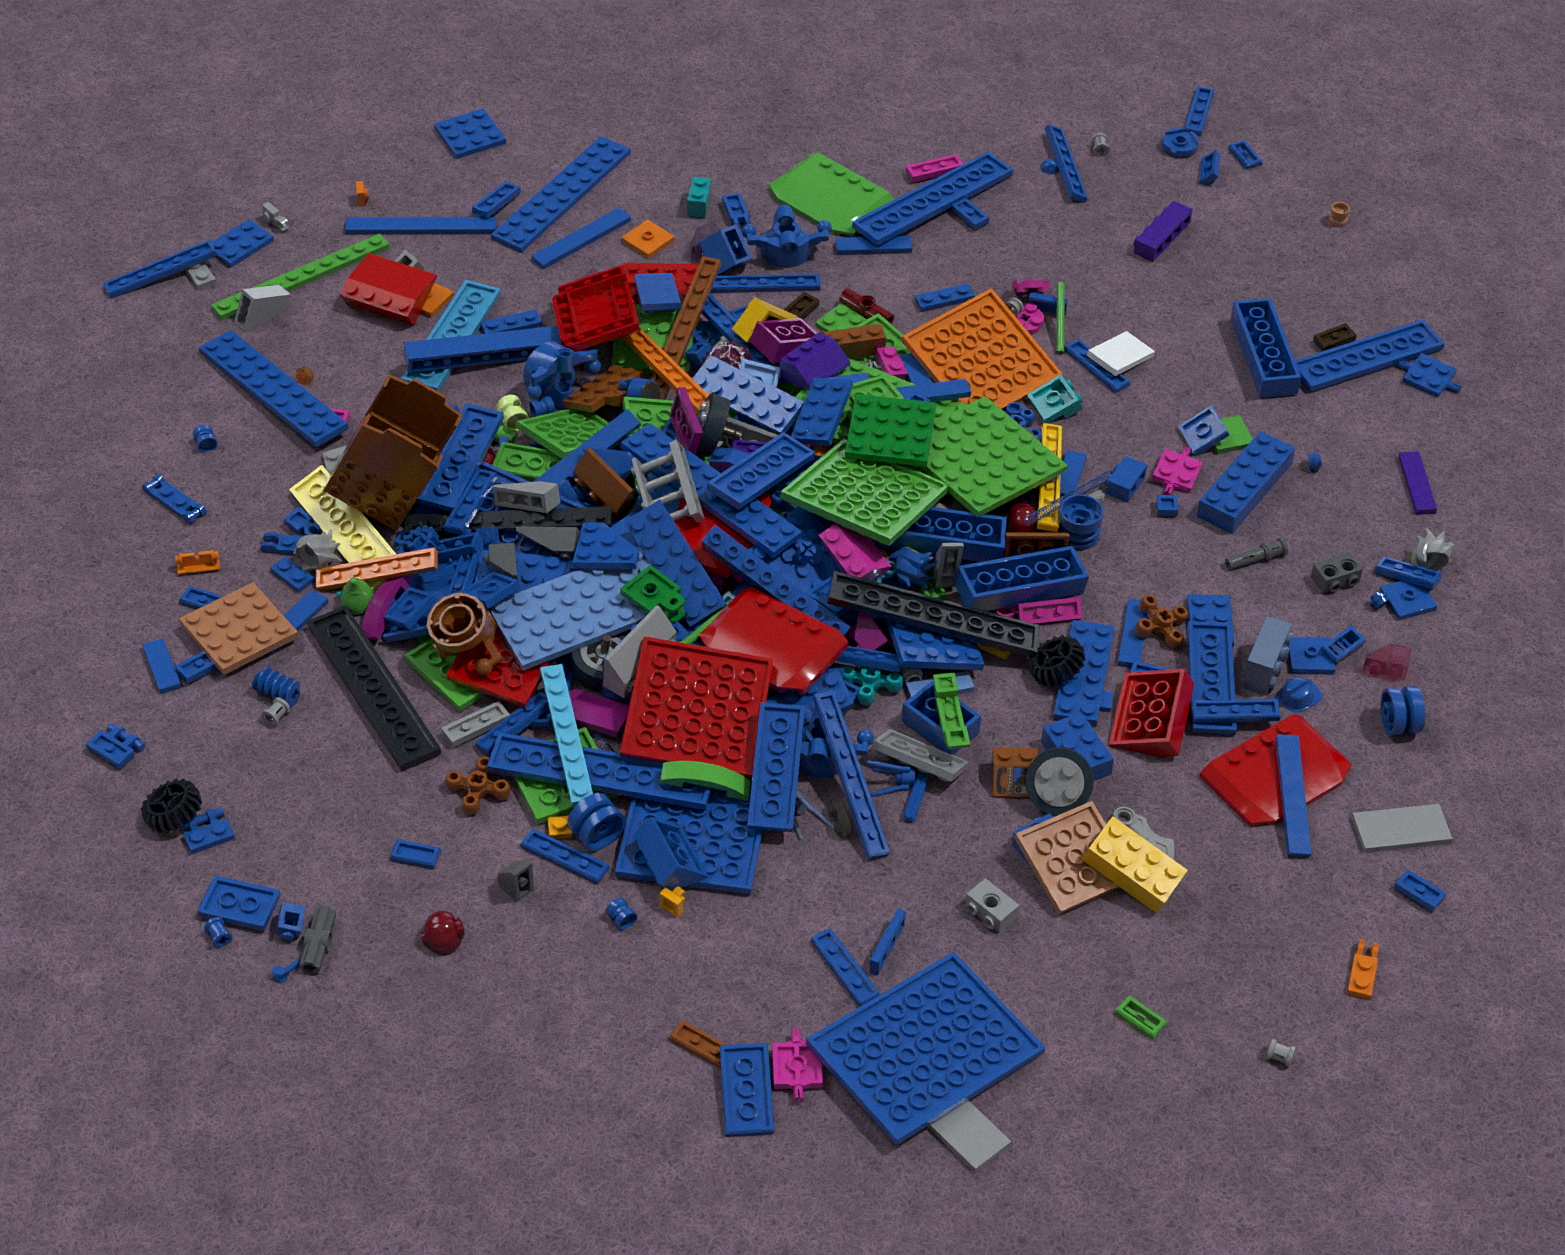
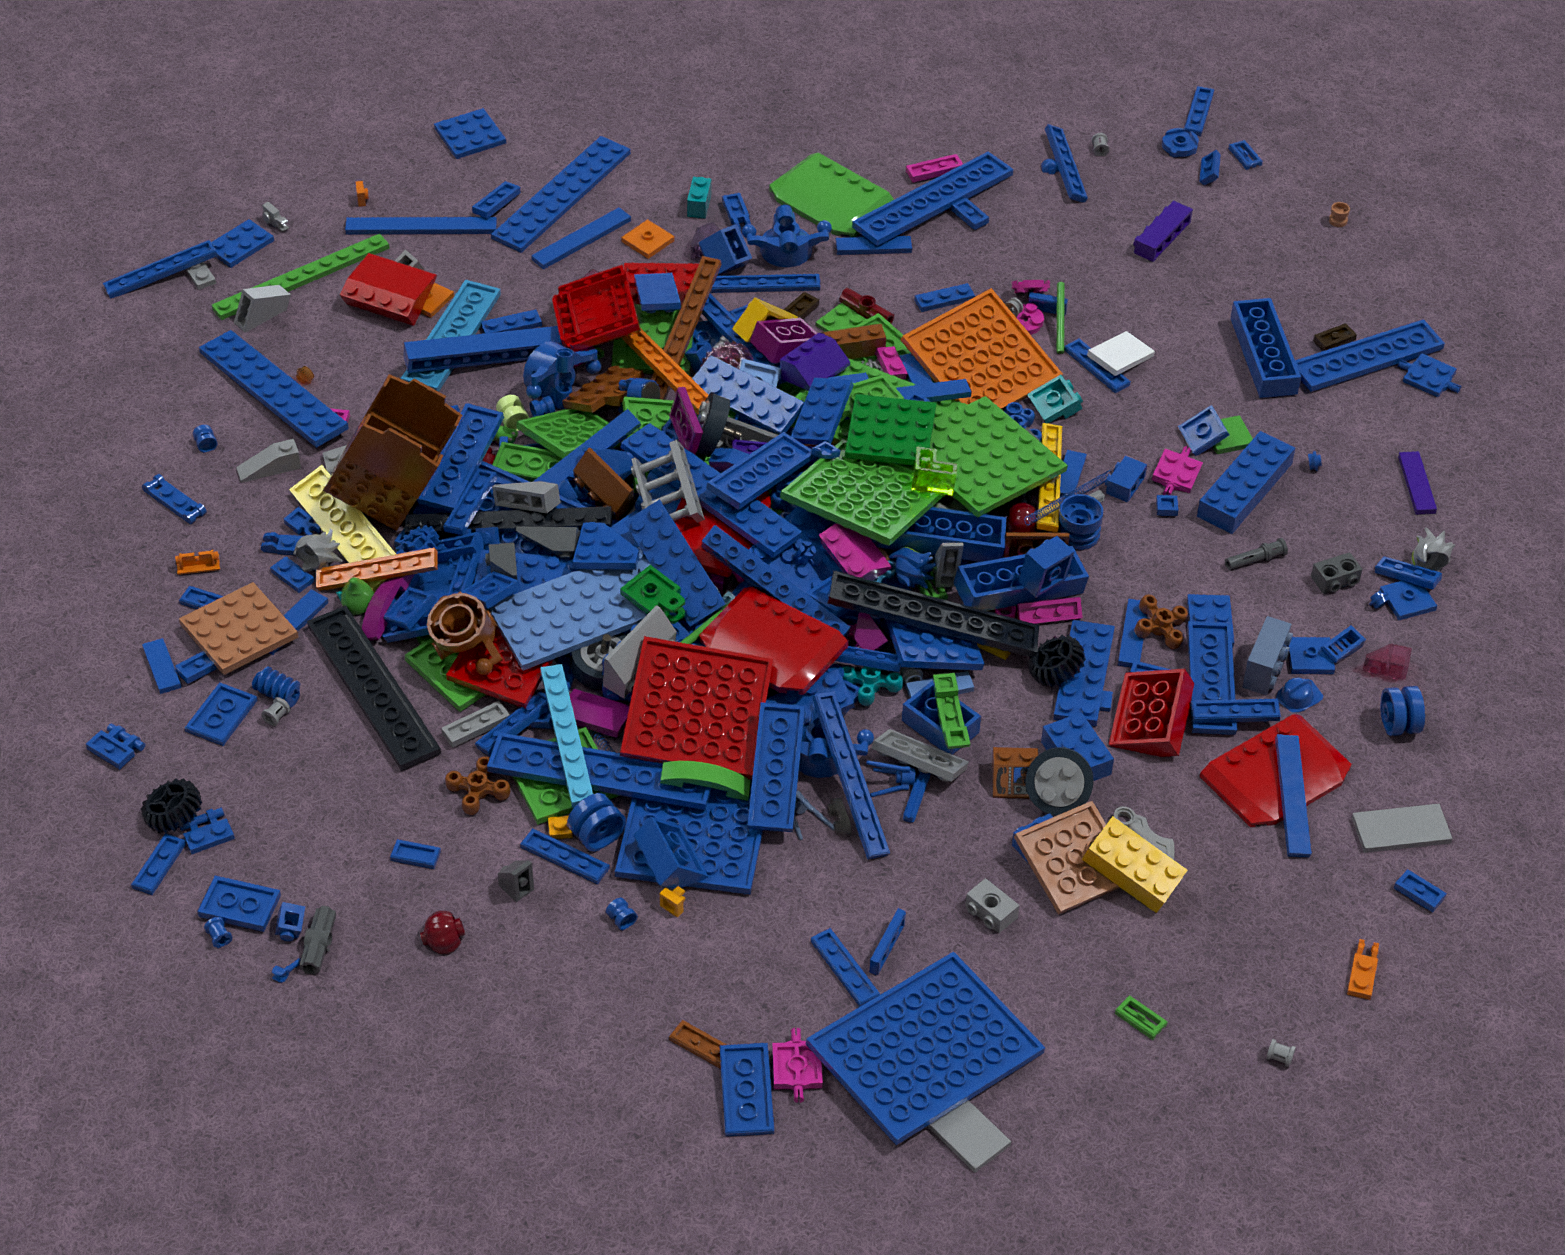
(158, 864): none -> blue tile
(221, 714): none -> blue tile
(273, 460): none -> light grey slope
(825, 450): none -> blue tile
(932, 475): none -> clear neon green brick
(1046, 566): none -> blue brick

